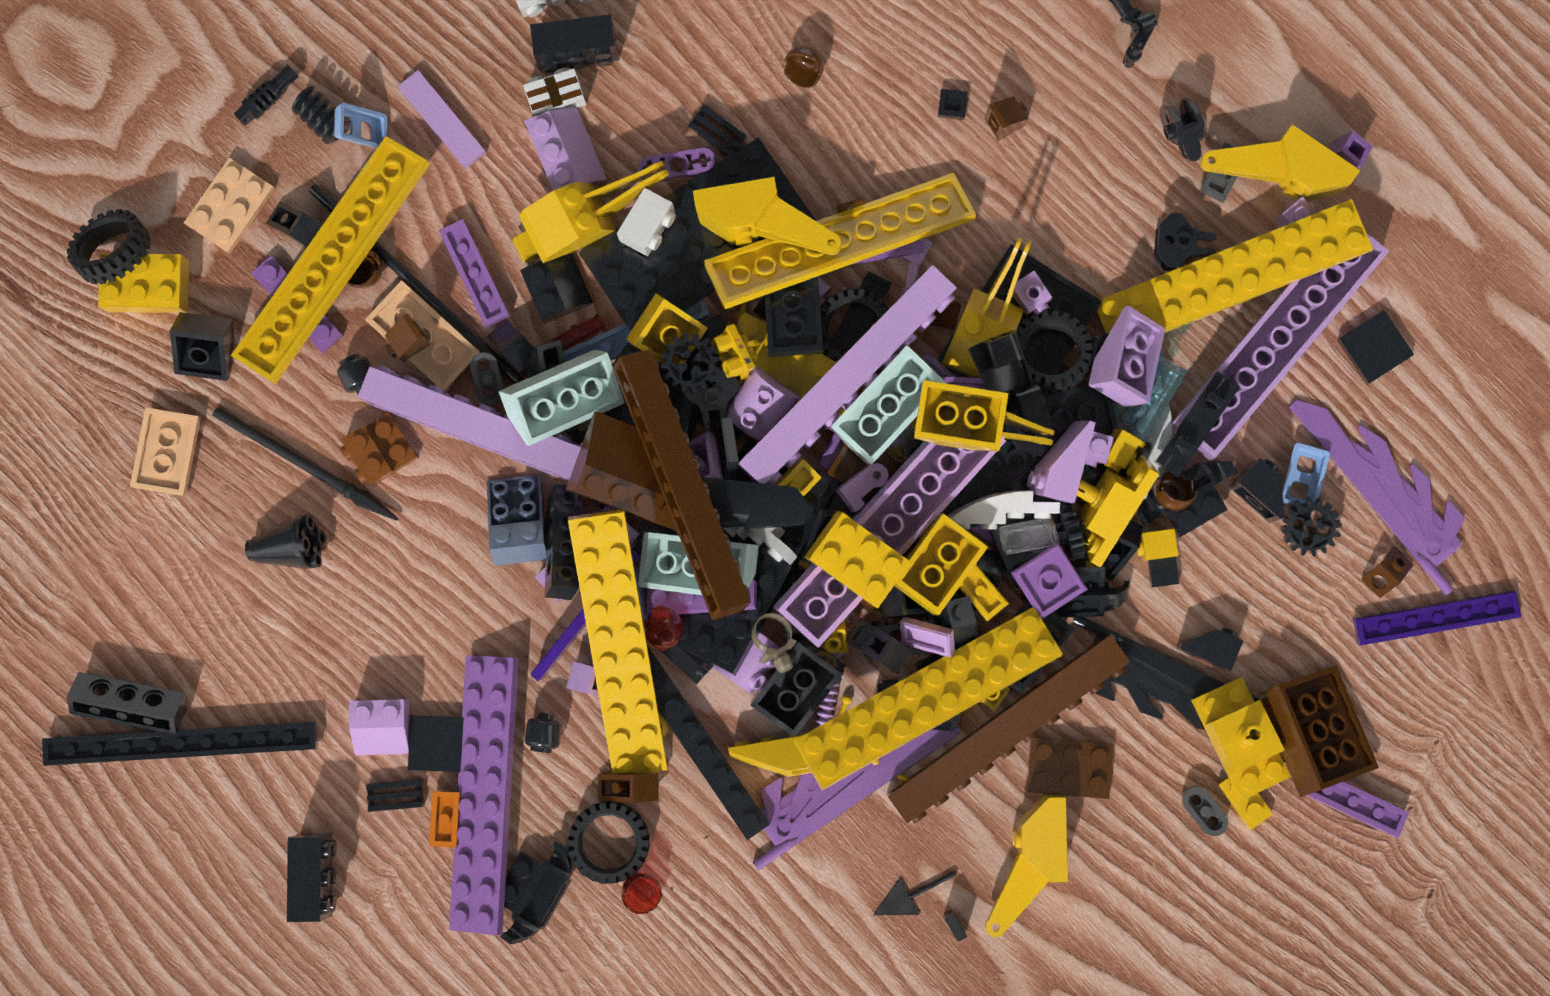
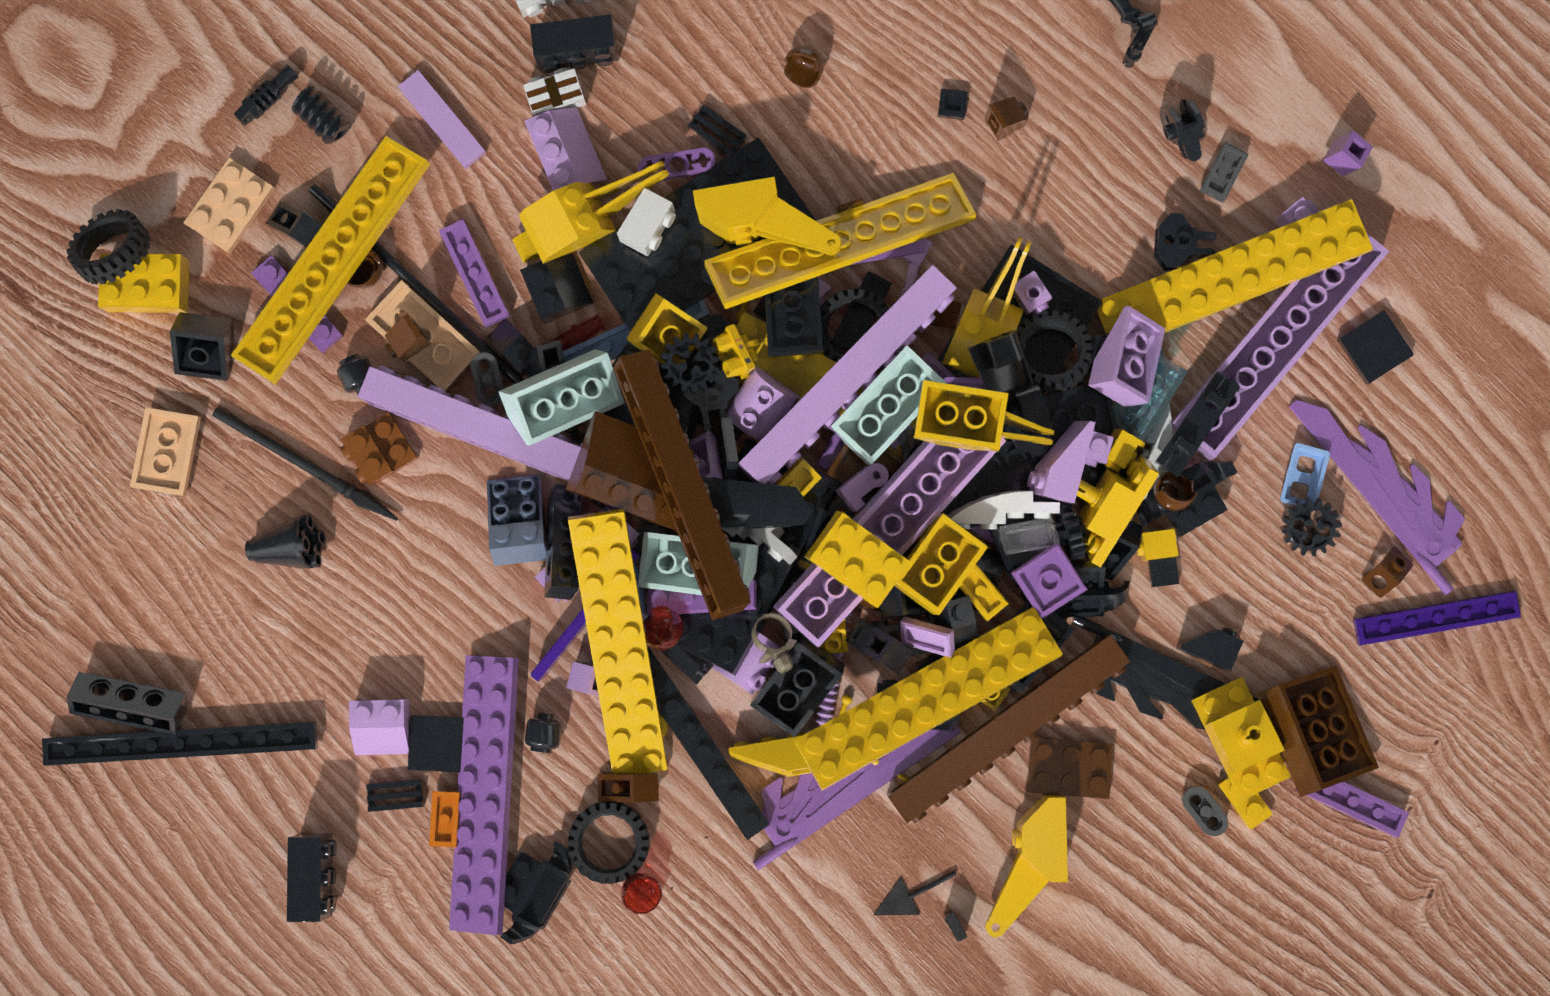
(356, 115): light blue piece -> none
(1261, 489): black slope -> none
(1294, 162): yellow slope -> none

